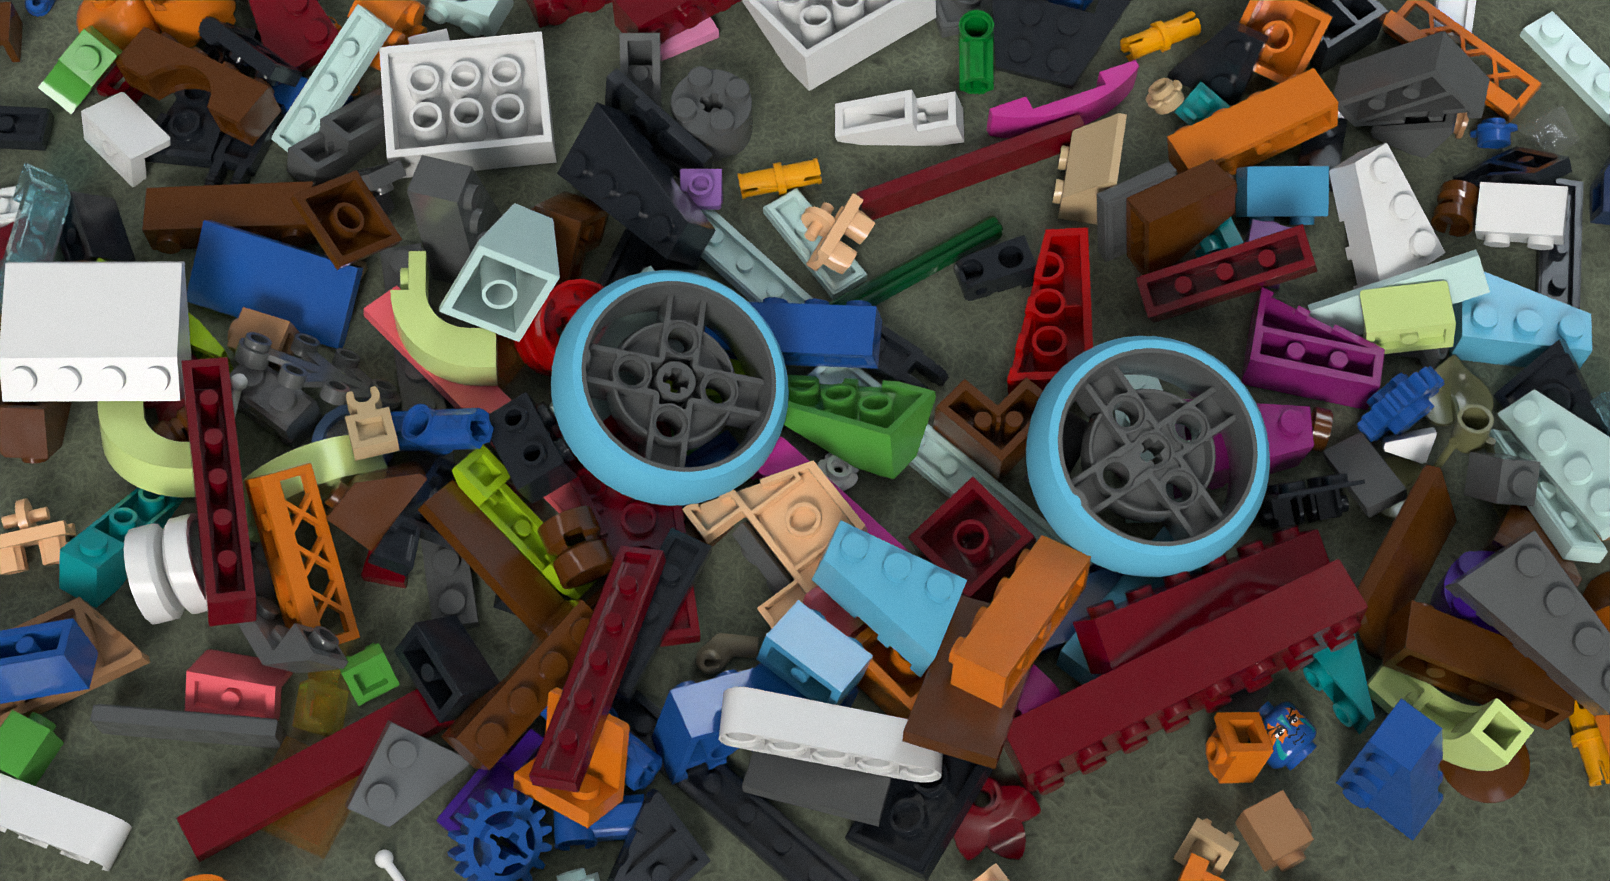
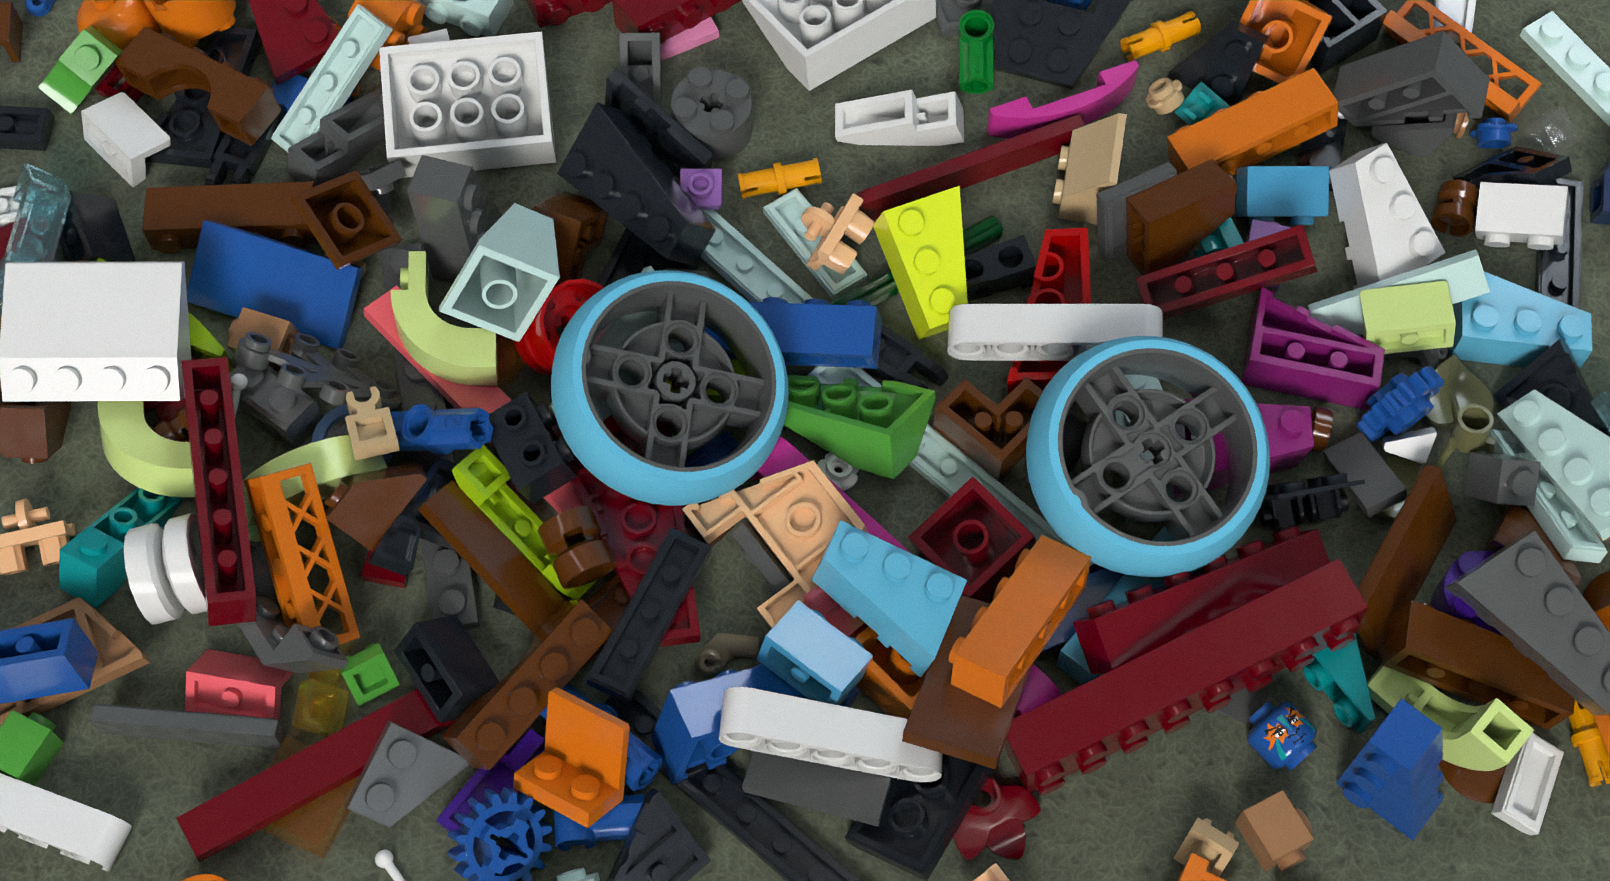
(249, 52): black hinge -> none
(597, 669): dark red tile -> none
(926, 257): none -> neon yellow wedge
(1044, 330): none -> white beam
(1229, 753): orange brick -> none
(1528, 785): none -> white tile

